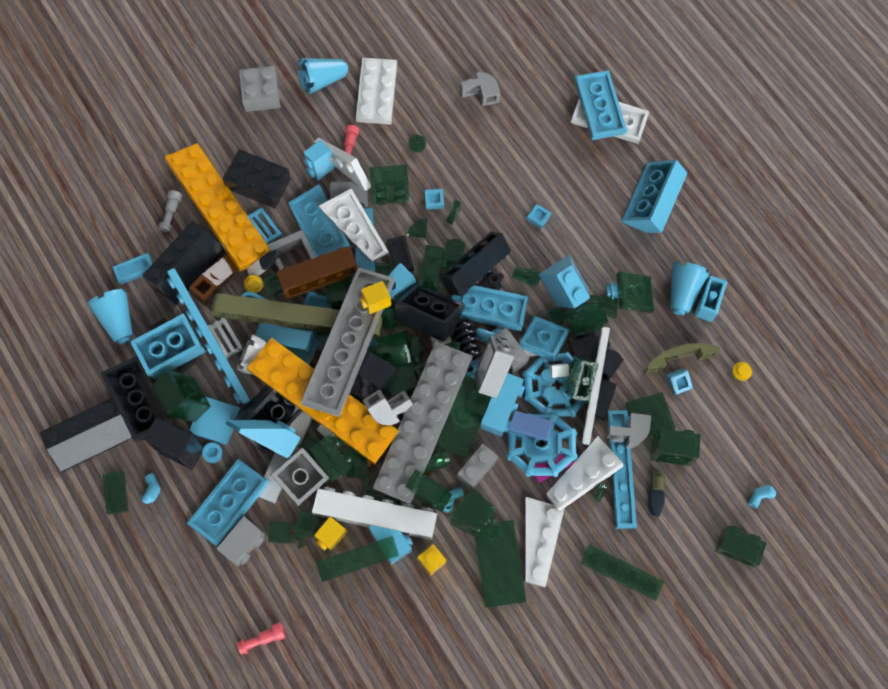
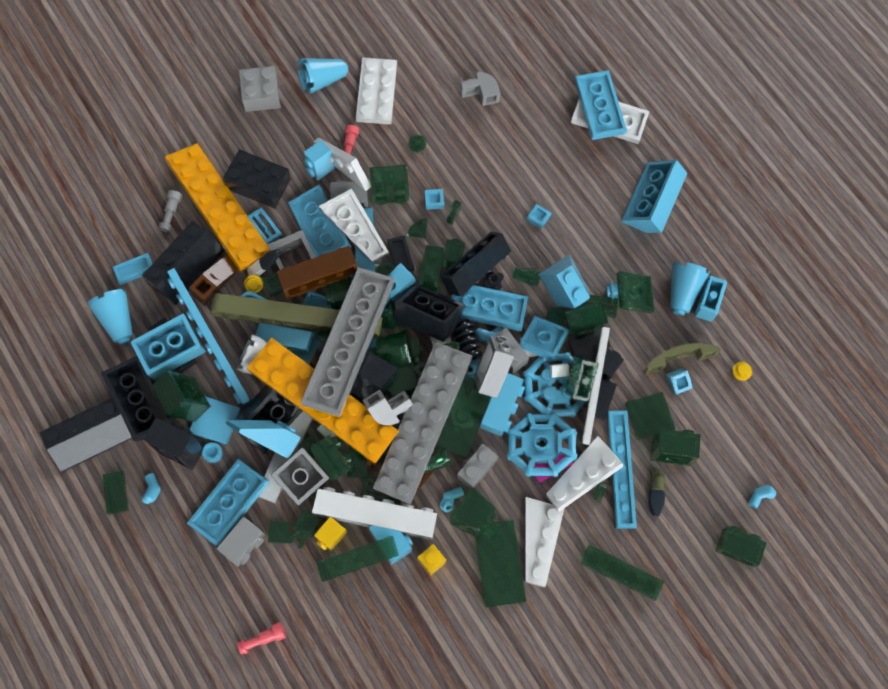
(218, 325): white tile -> none
(375, 297): yellow brick -> none
(428, 491): clear green slope -> none
(531, 425): medium blue tile -> none
(637, 430): light grey brick -> none

